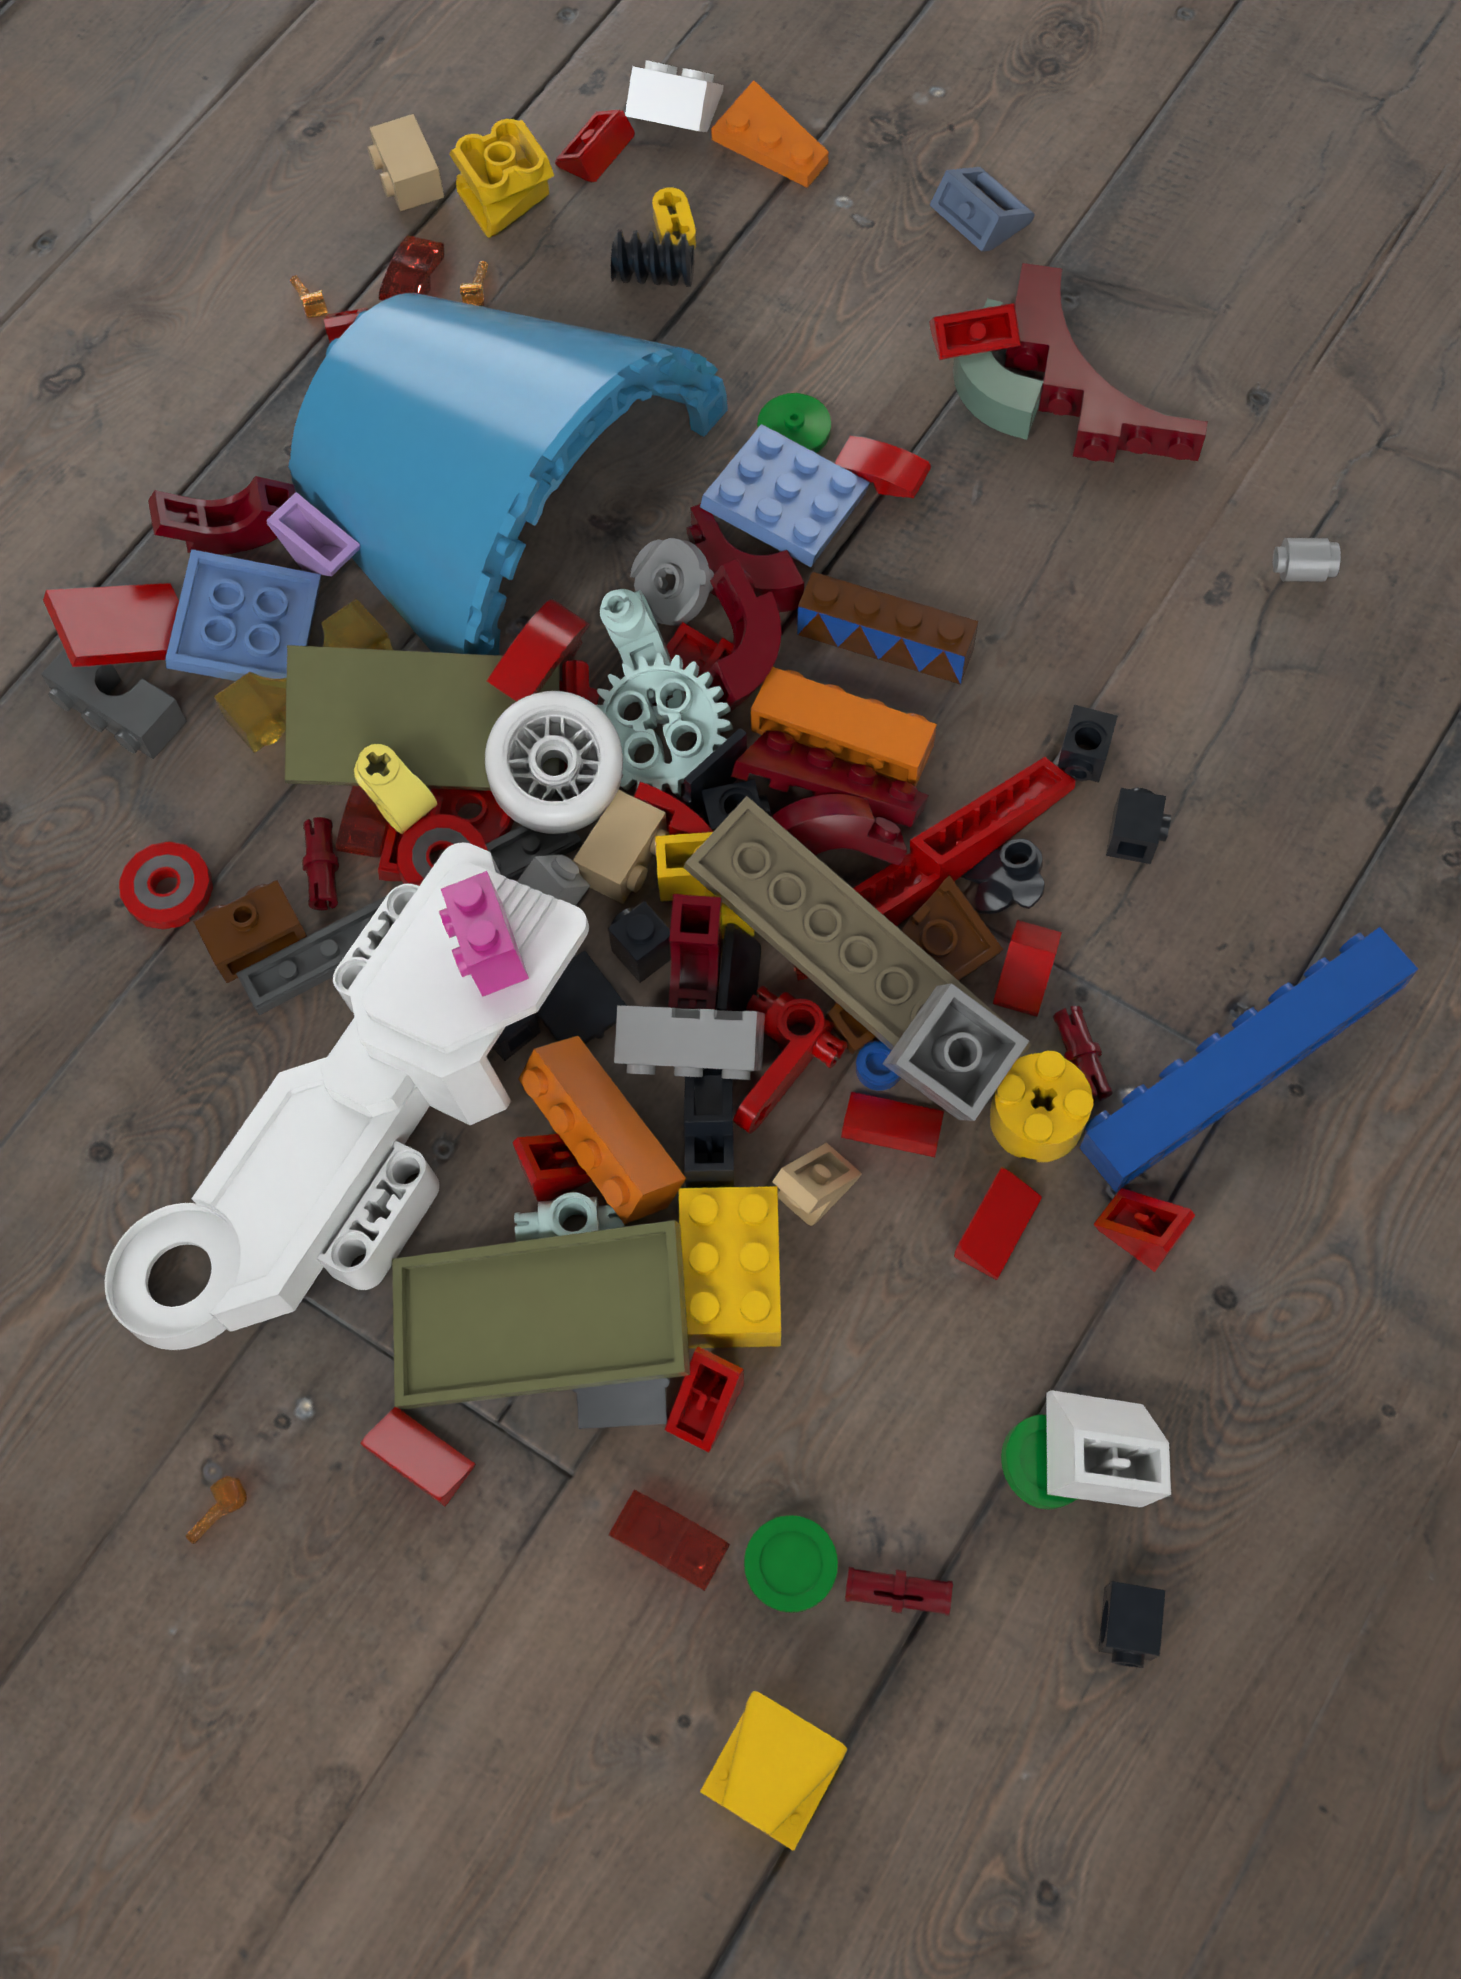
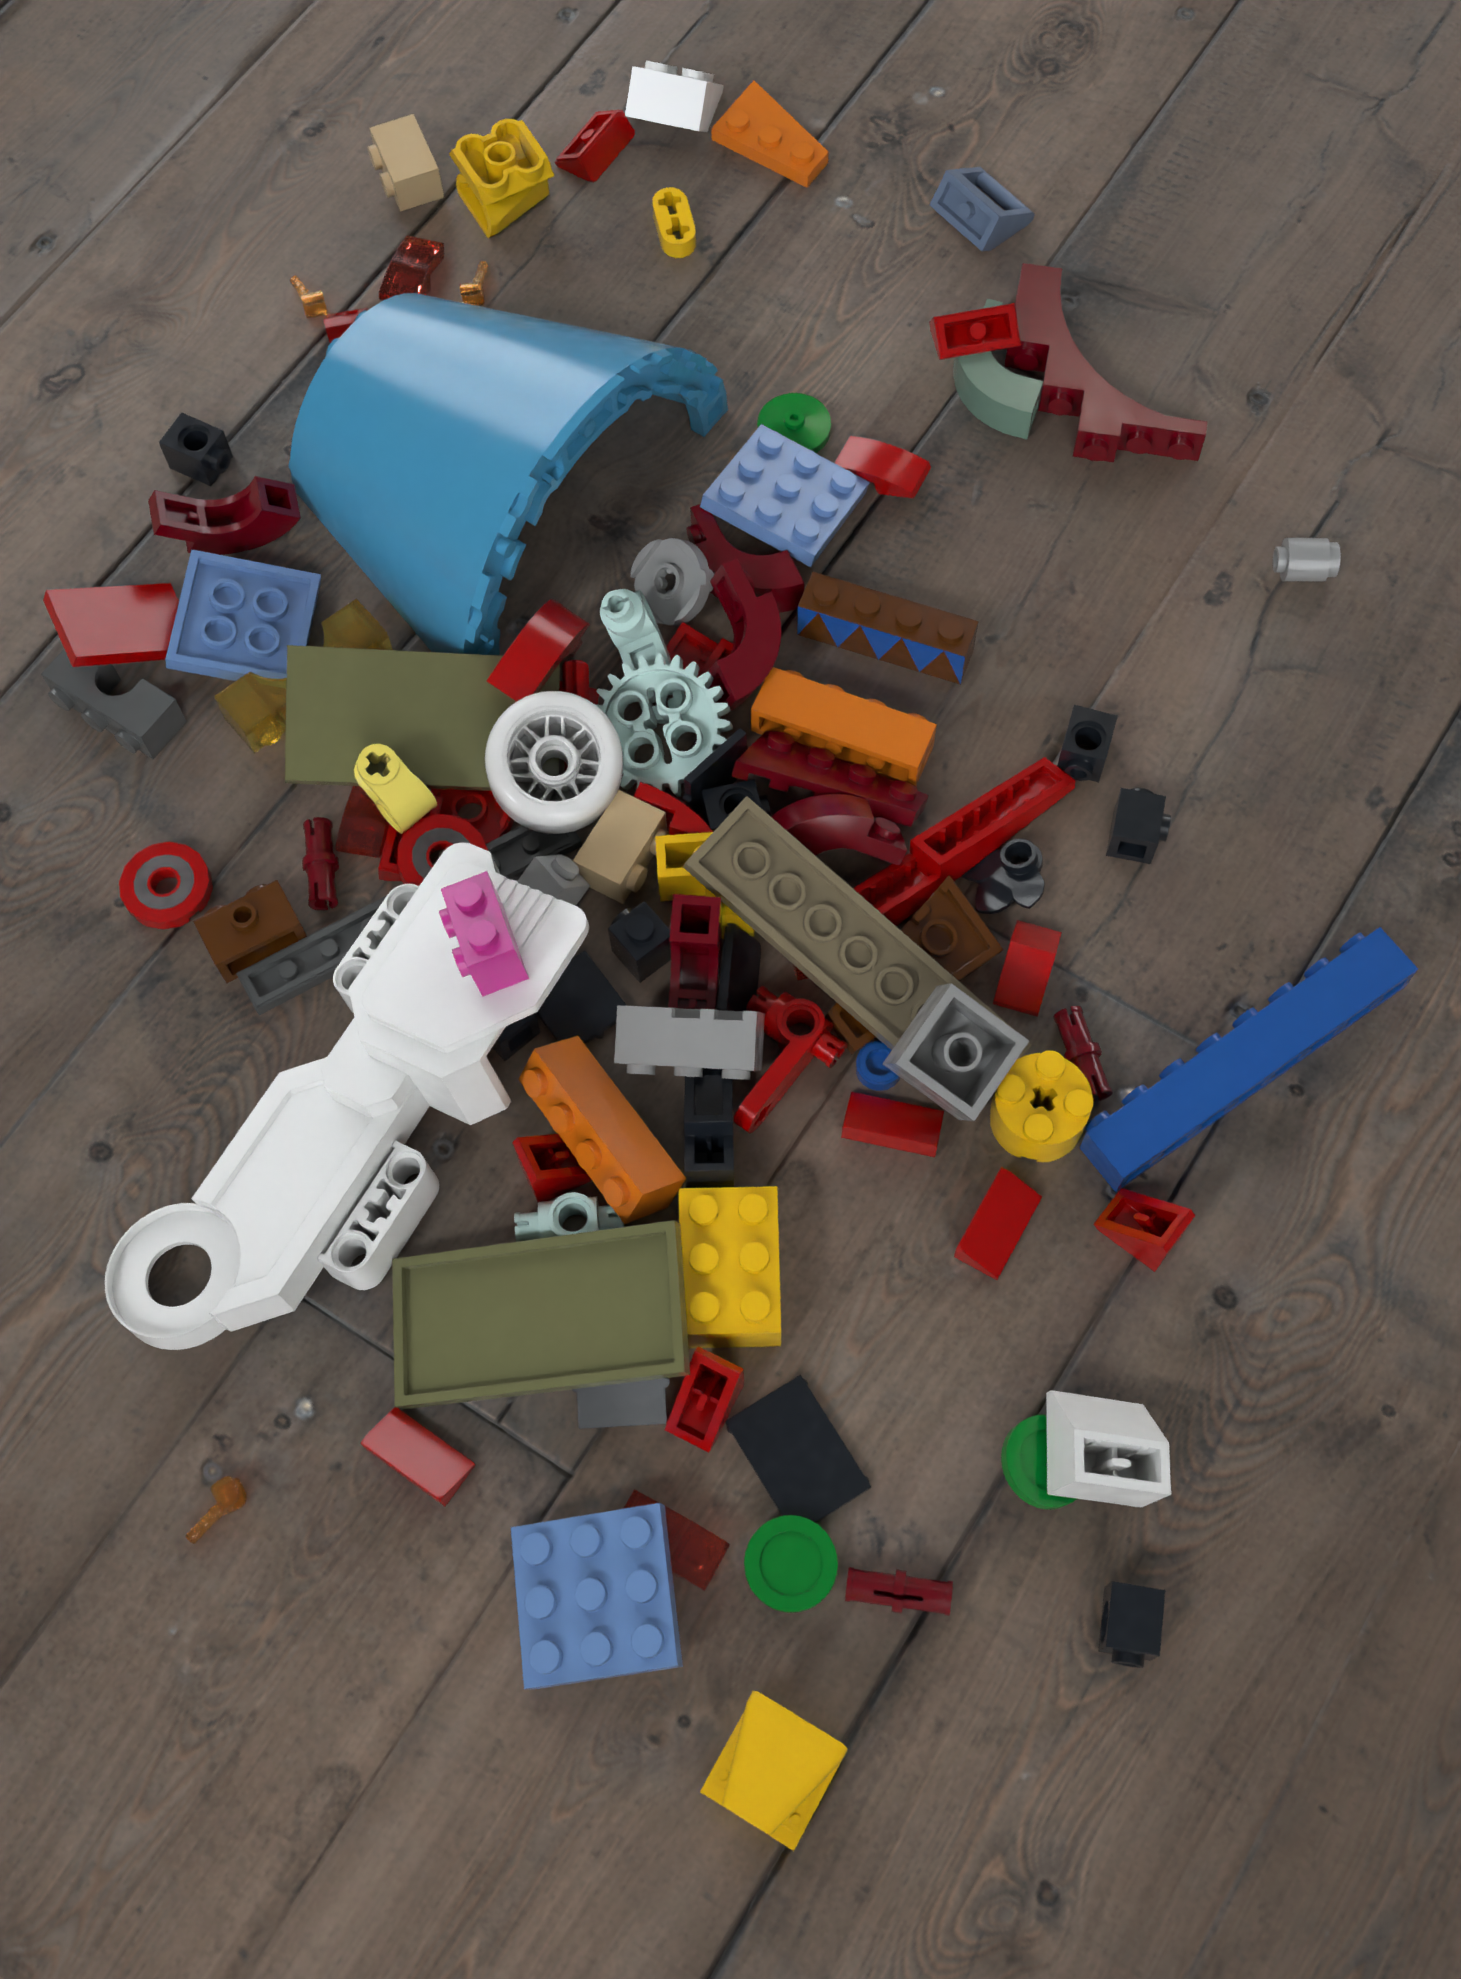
(196, 449): none -> black brick
(311, 537): lavender slope -> none
(595, 1597): none -> medium blue plate
(652, 258): black piece -> none
(797, 1453): none -> black piece
(815, 1182): tan slope -> none

